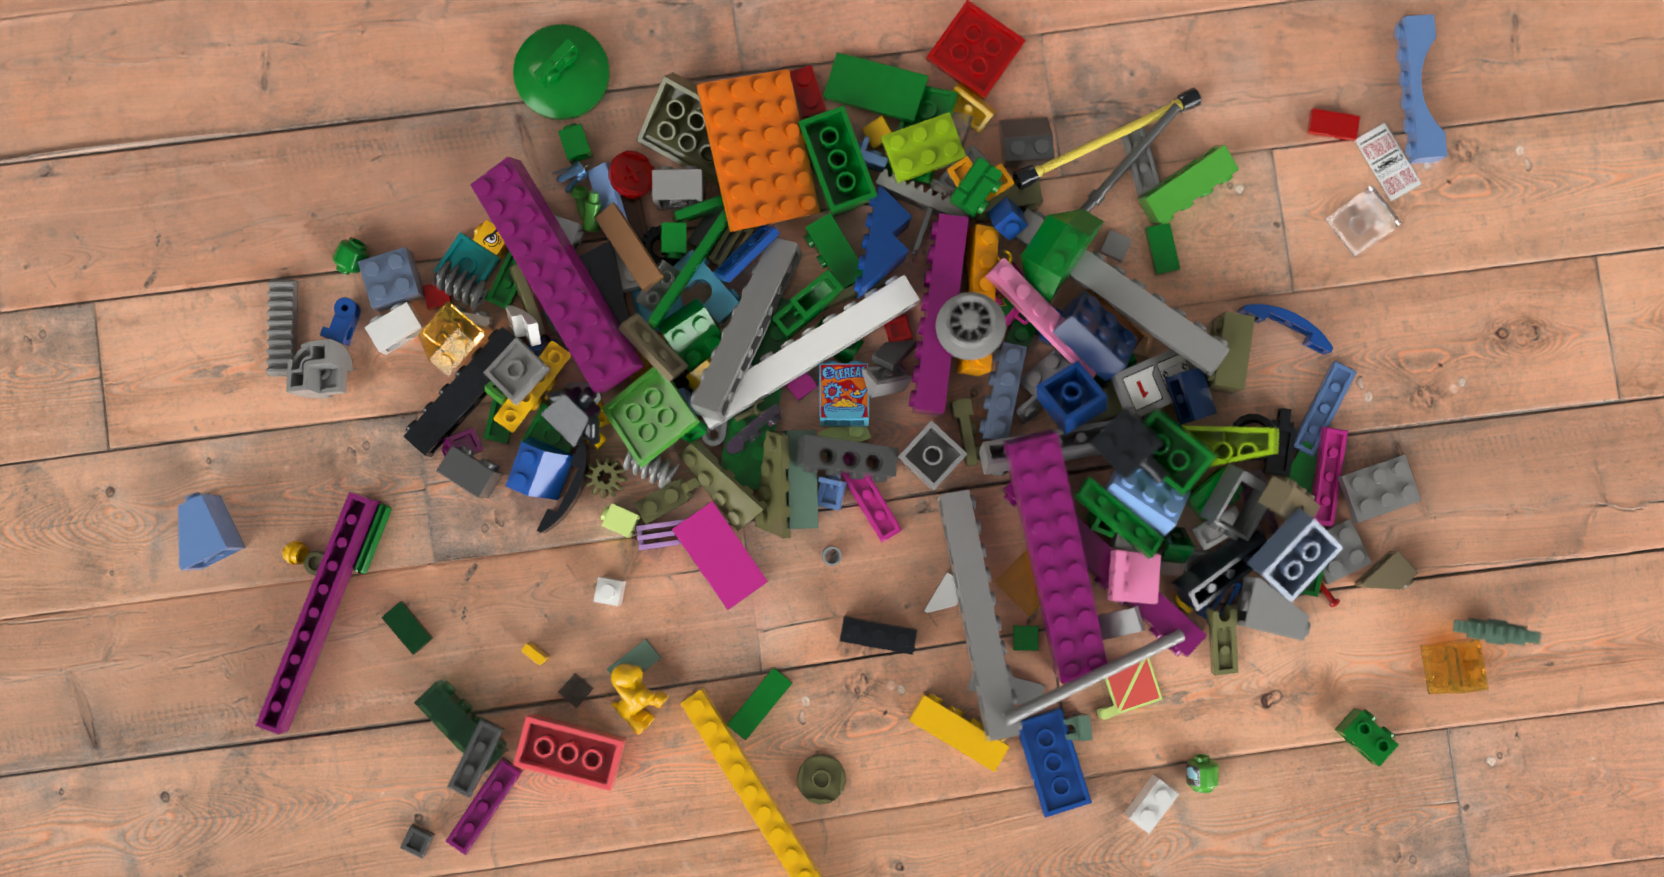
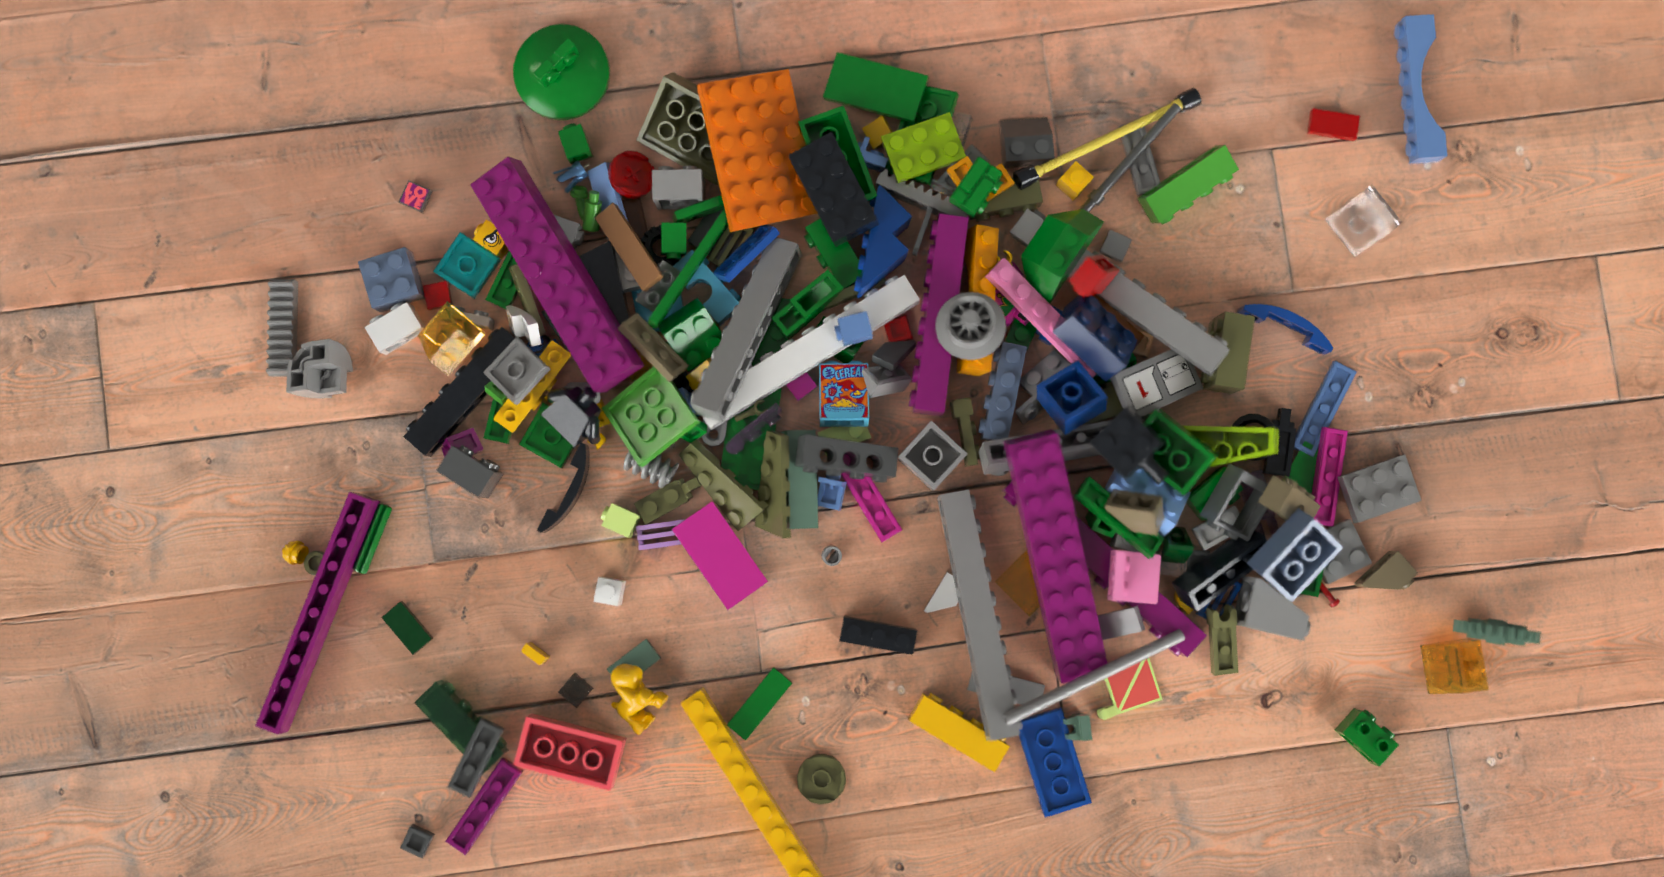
(205, 532): medium blue slope -> none
(344, 321): blue leg -> none
(348, 254): green head -> none
(415, 196): none -> tile
(460, 286): dark grey piece -> none
(539, 469): blue slope -> none
(601, 485): olive gear -> none
(807, 92): red plate -> none
(833, 189): none -> black brick
(854, 329): none -> medium blue brick
(973, 105): yellow slope -> none
(975, 49): red plate -> none
(1007, 218): blue brick -> none
(1025, 637): green tile -> none
(1074, 180): none -> yellow brick
(1093, 276): none -> red brick
(1137, 510): none -> dark tan slope
(1151, 804): white brick -> none
(1162, 248): green tile -> none
(1190, 396): dark blue brick -> none
(1202, 773): bright green head -> none
(1387, 162): white sticker -> none

